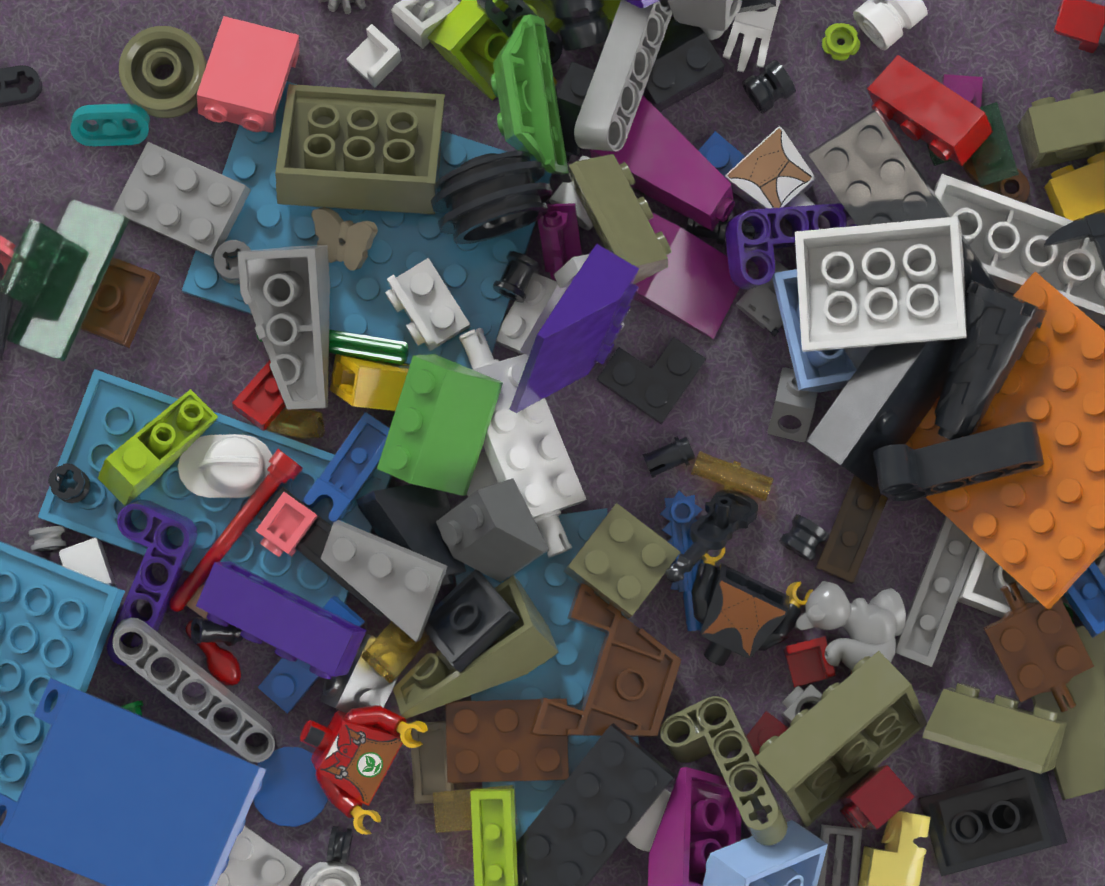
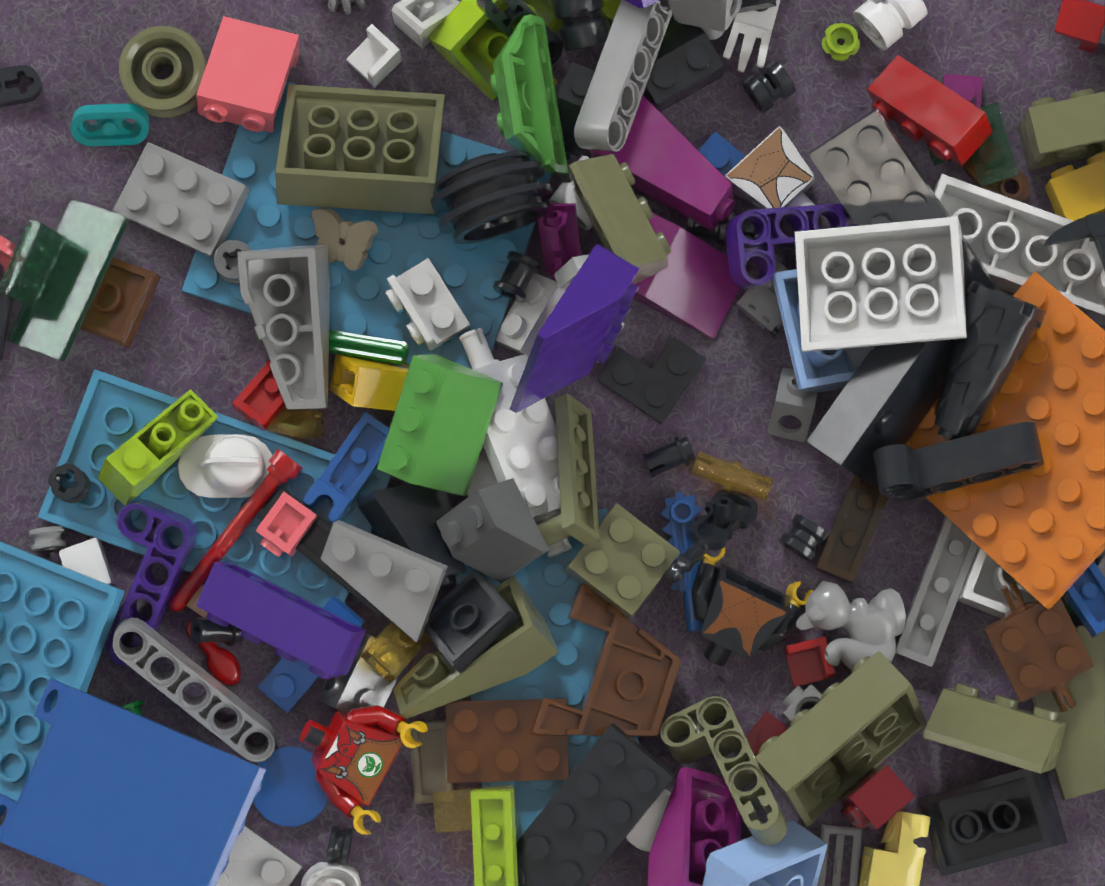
(576, 476): none -> olive piece

